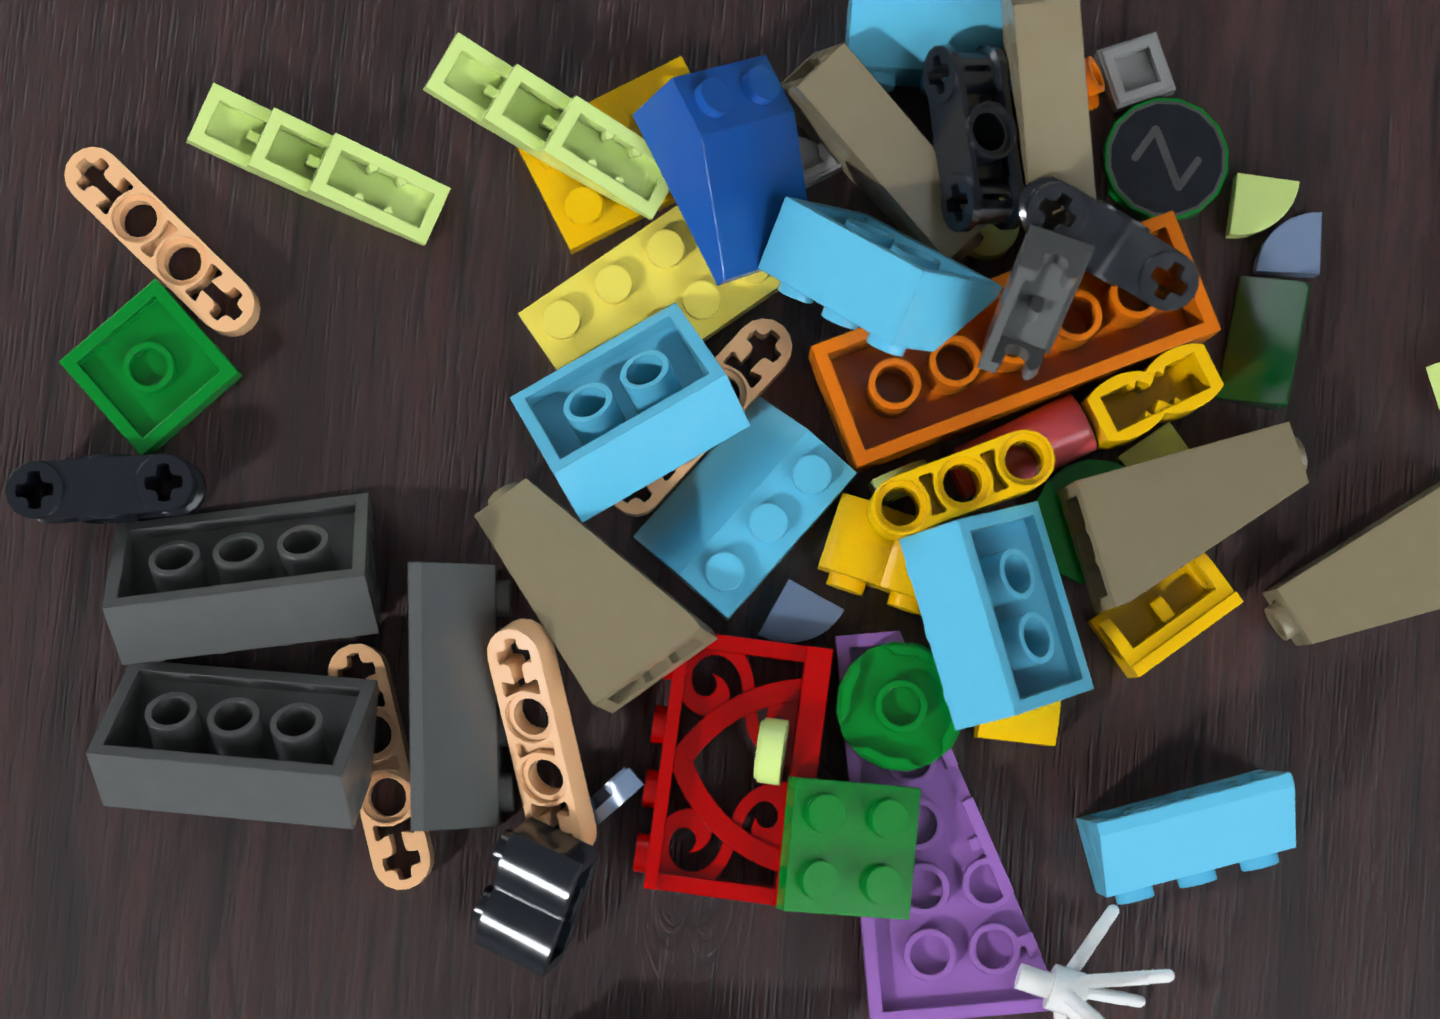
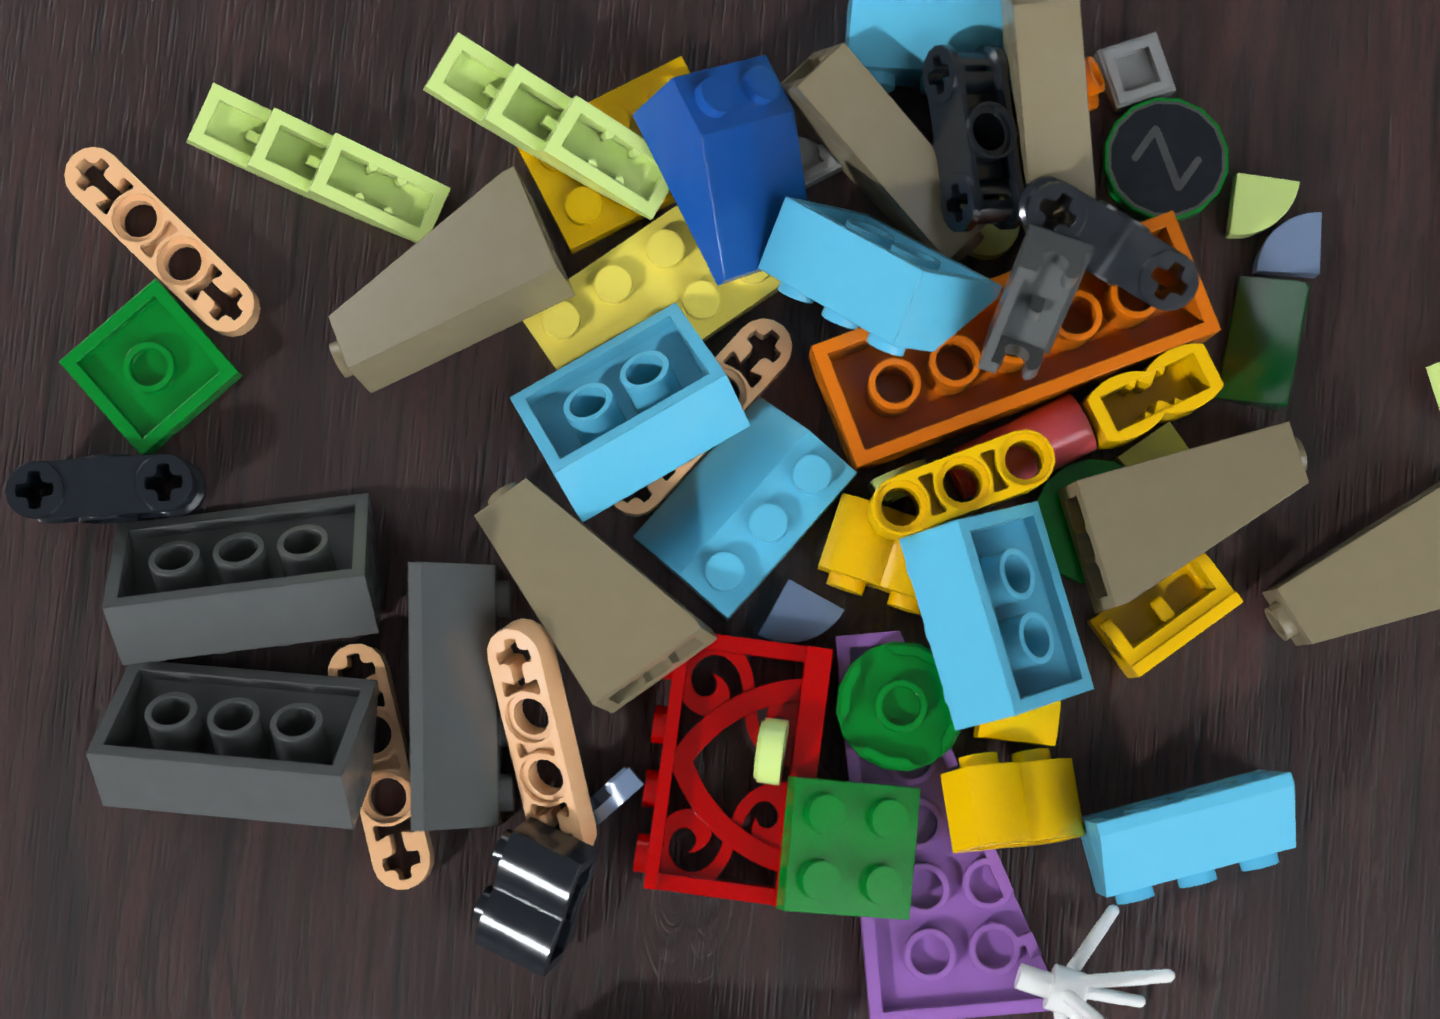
(452, 288): none -> dark tan slope
(1011, 802): none -> yellow brick

